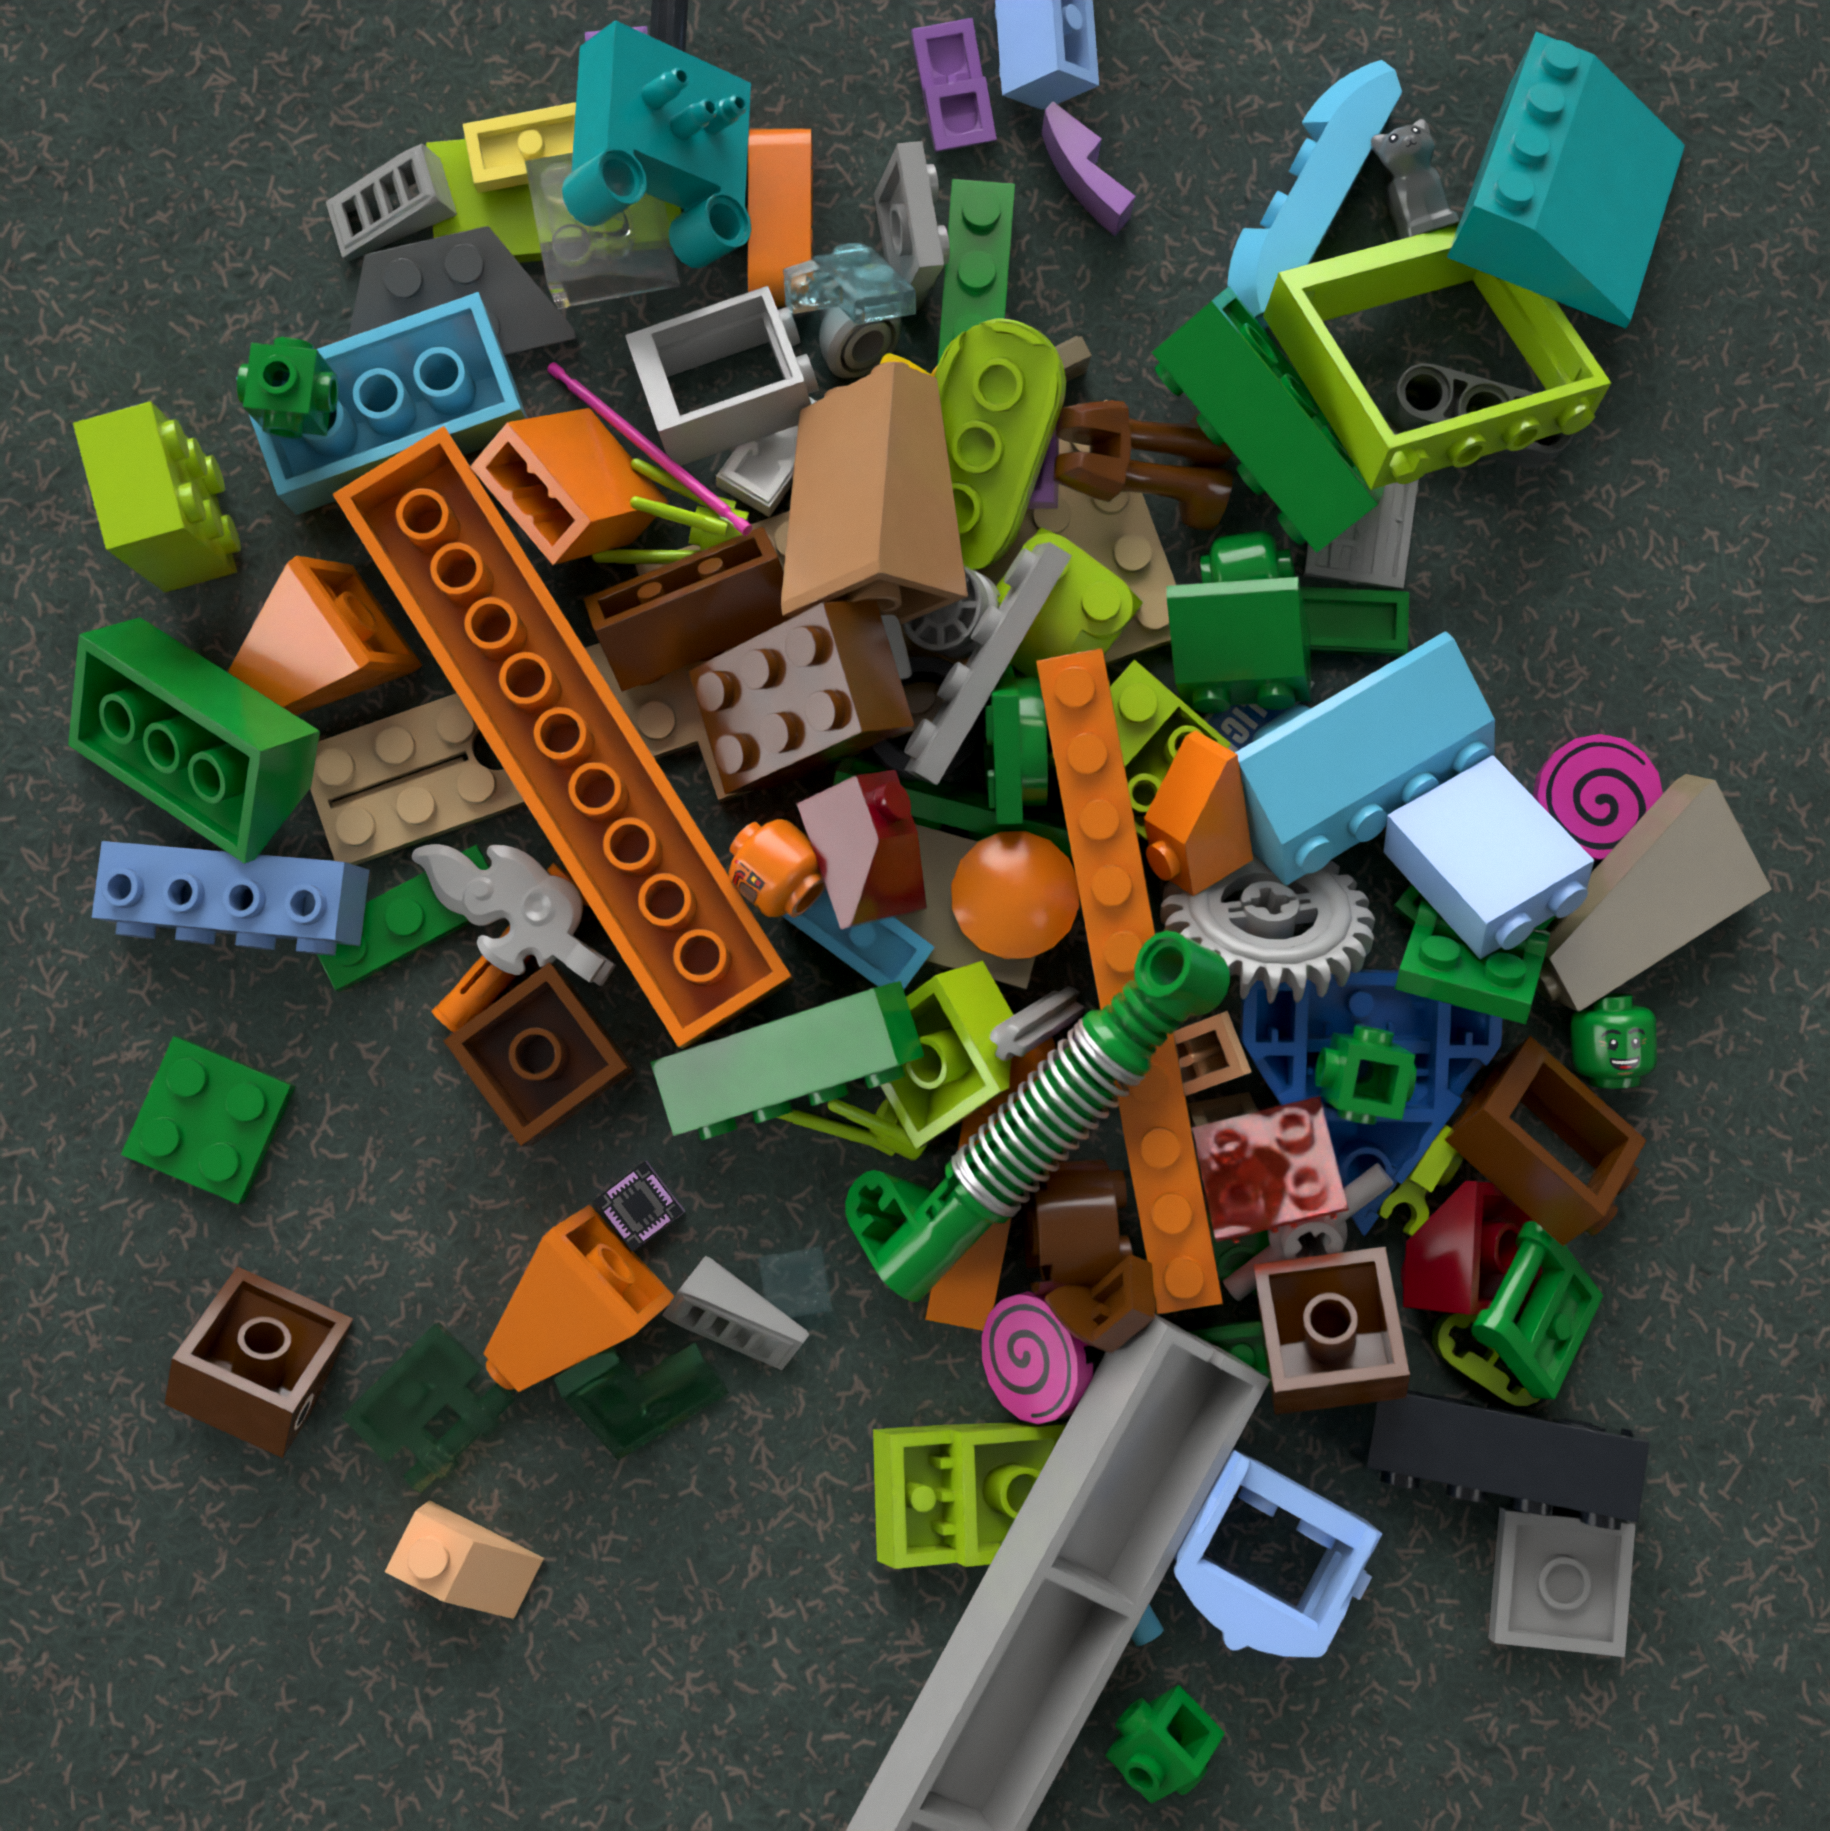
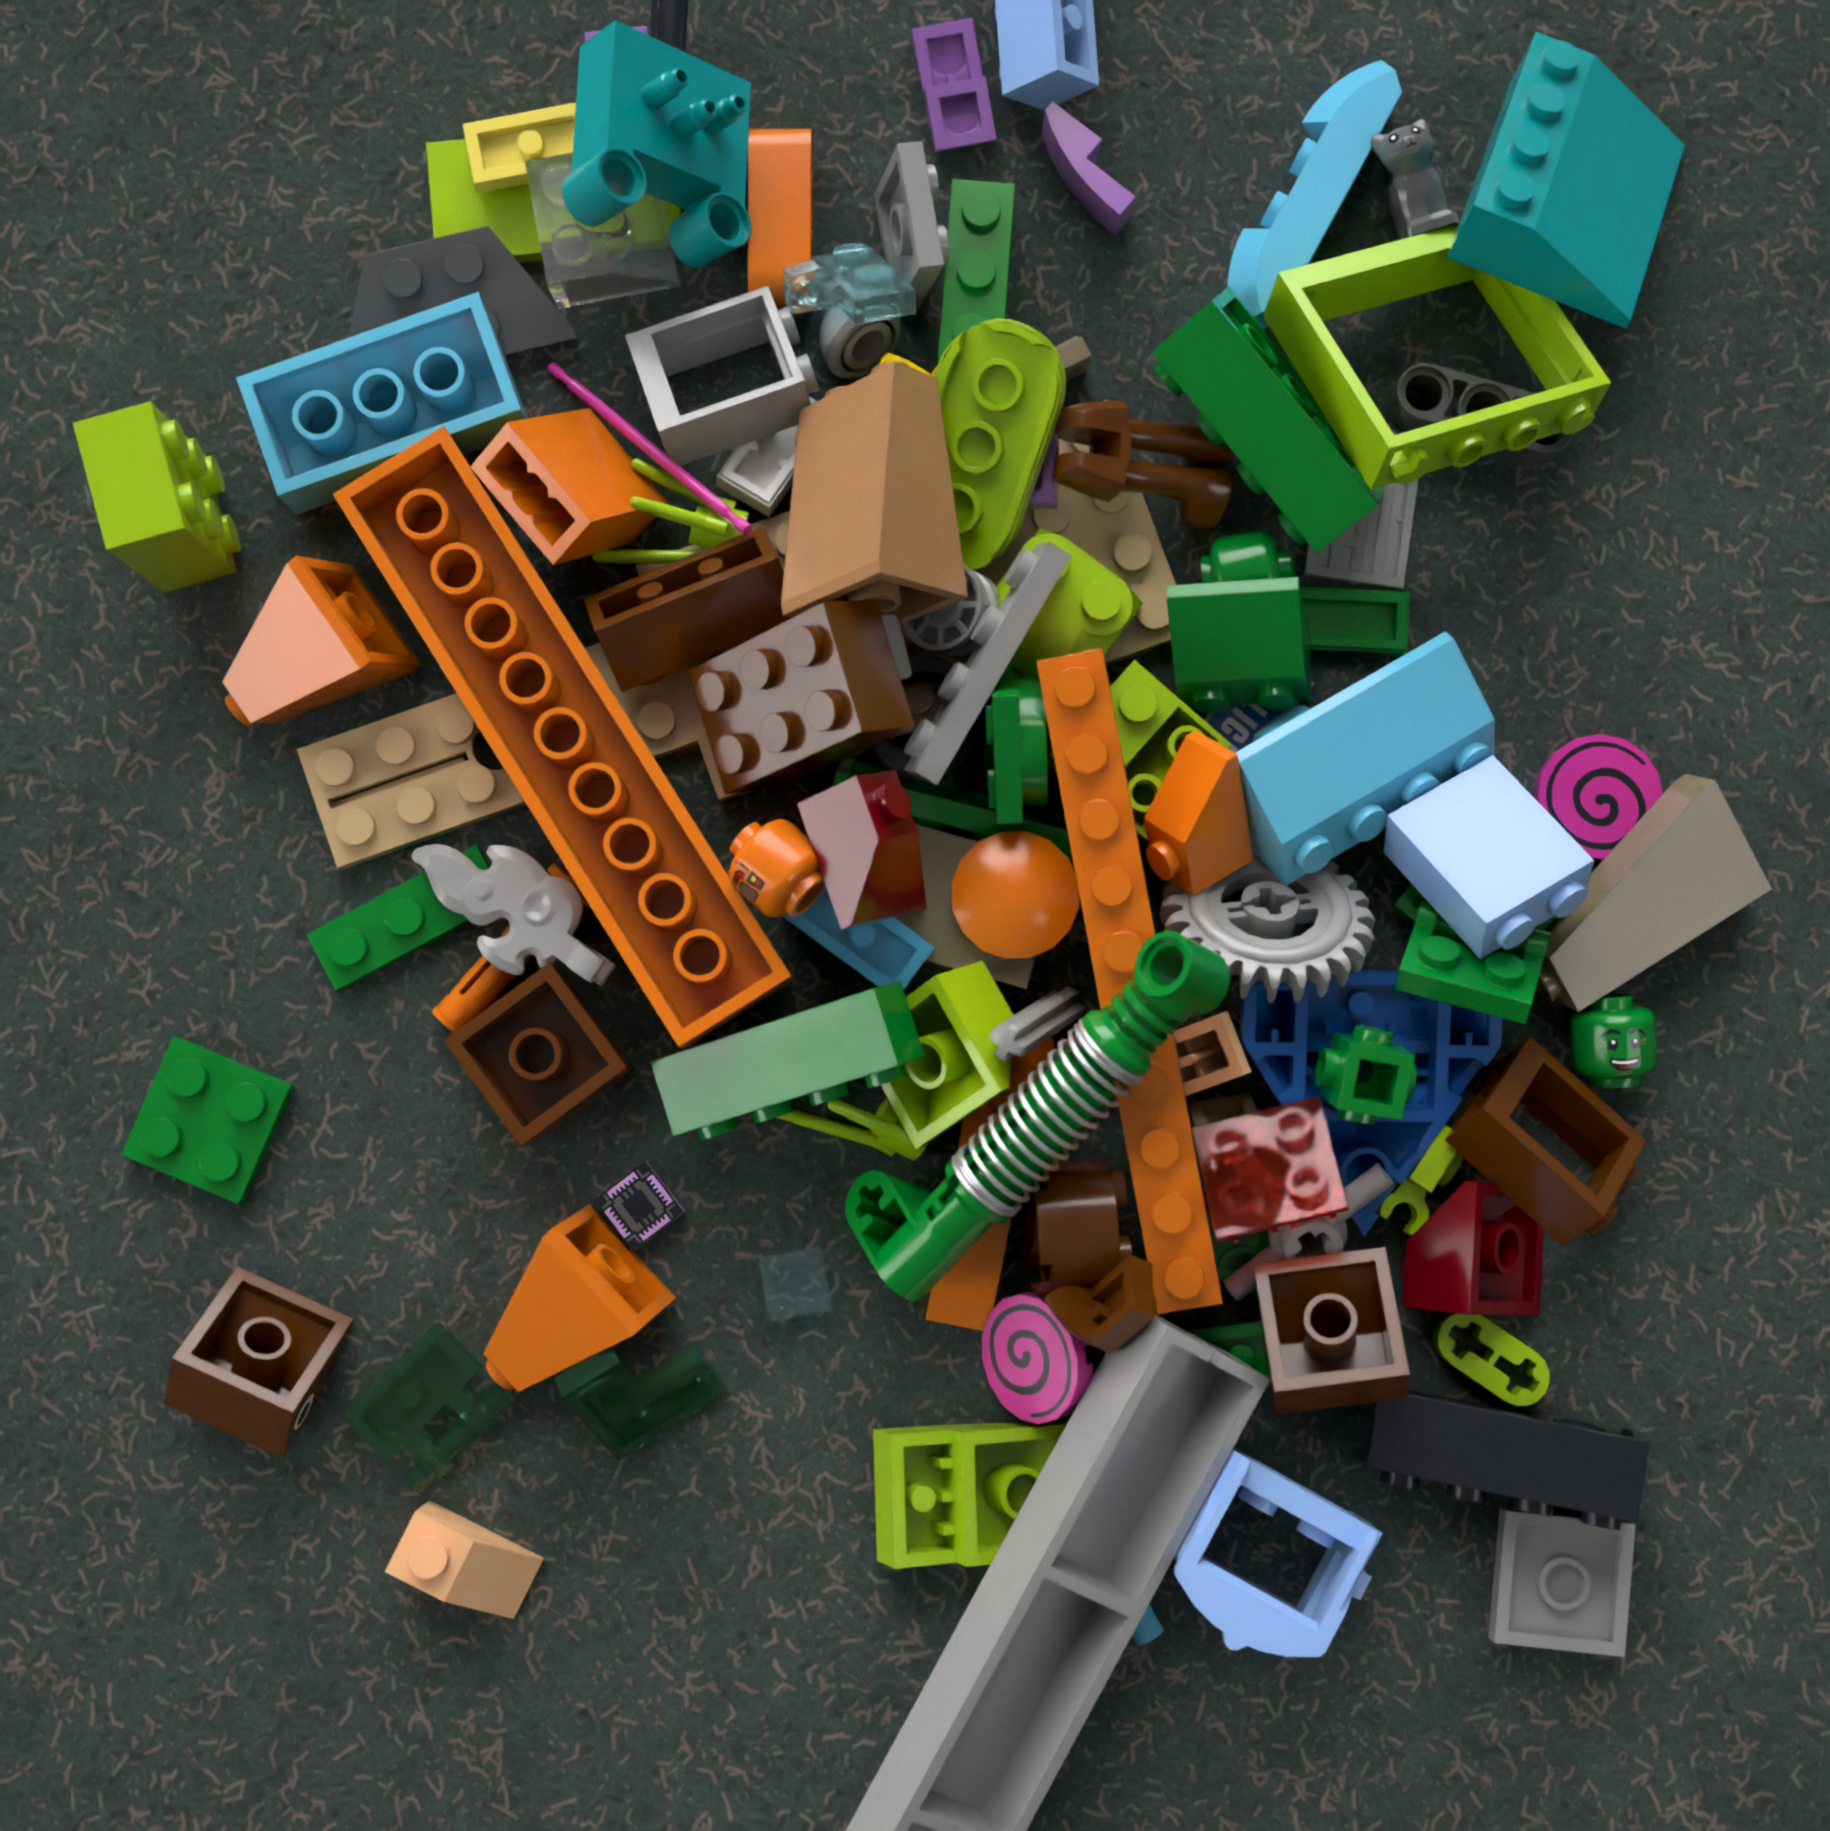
(189, 735): green slope -> none
(216, 893): medium blue brick -> none
(299, 404): green brick -> none
(426, 209): light grey slope -> none
(734, 1315): light grey slope -> none
(1164, 1744): green brick -> none
(1554, 1319): green plate -> none

